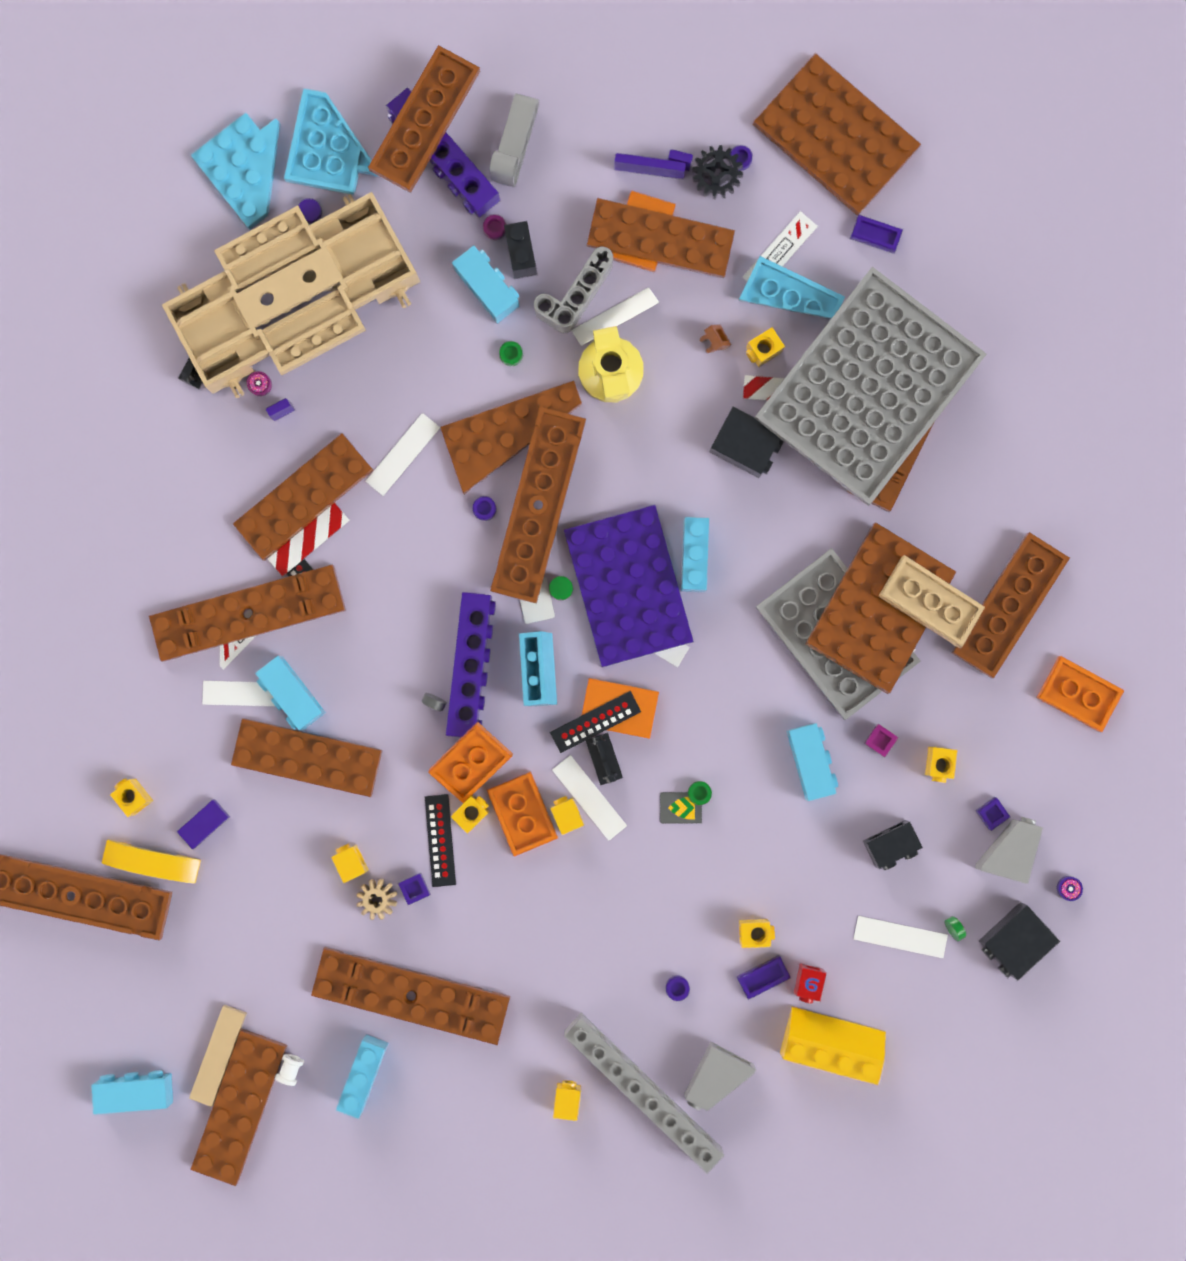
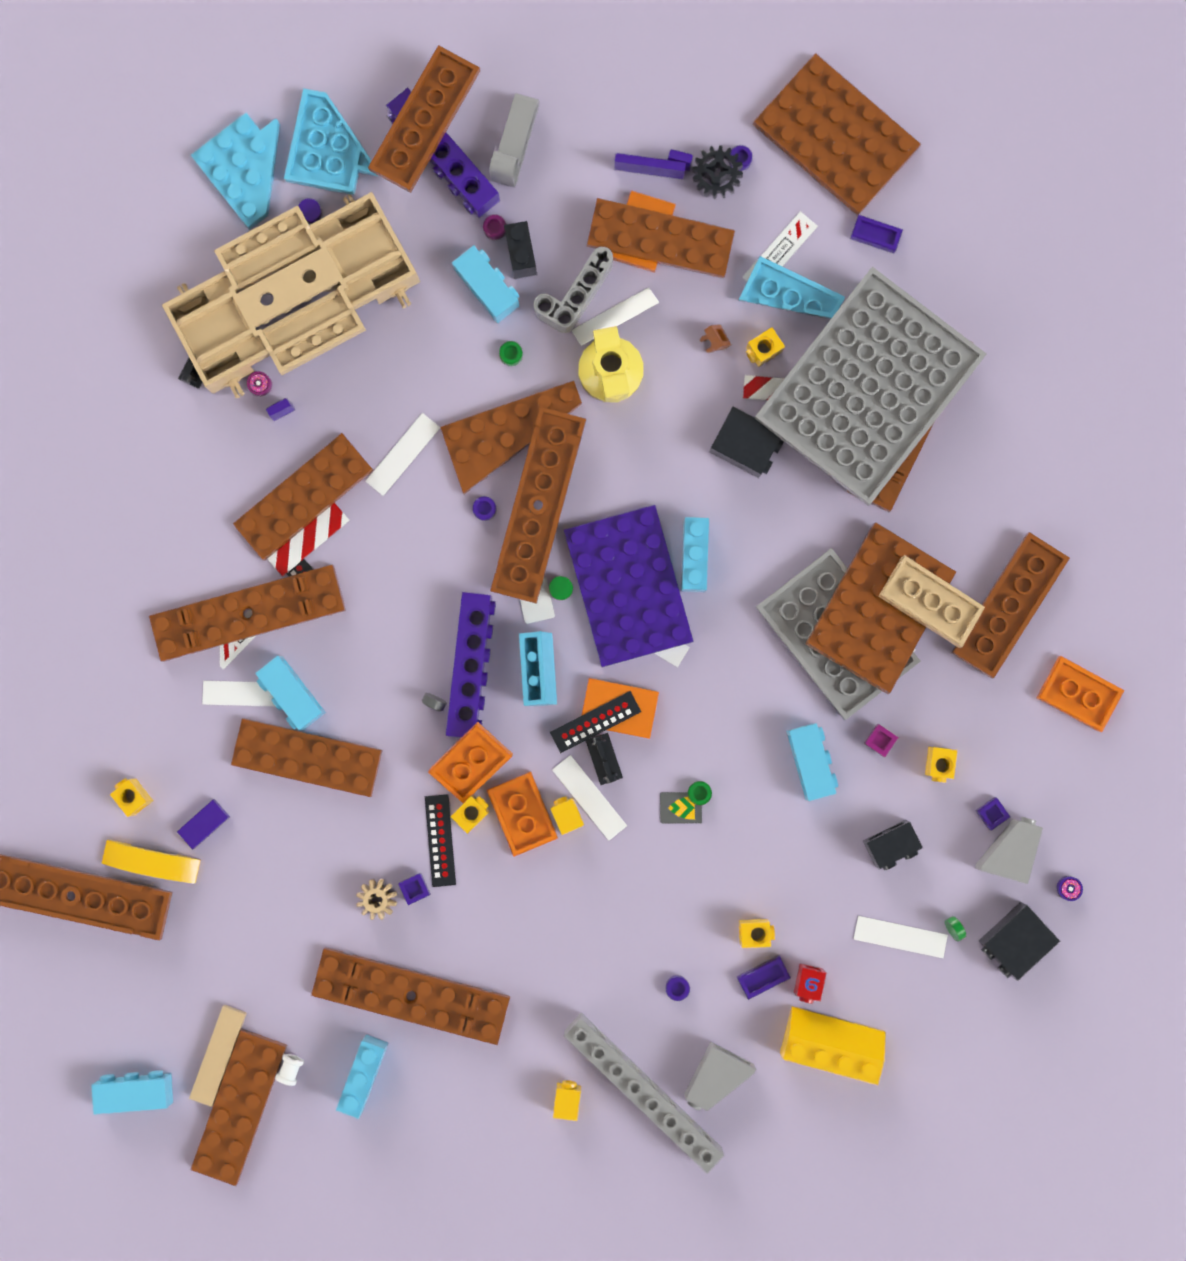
(349, 862): yellow brick -> none

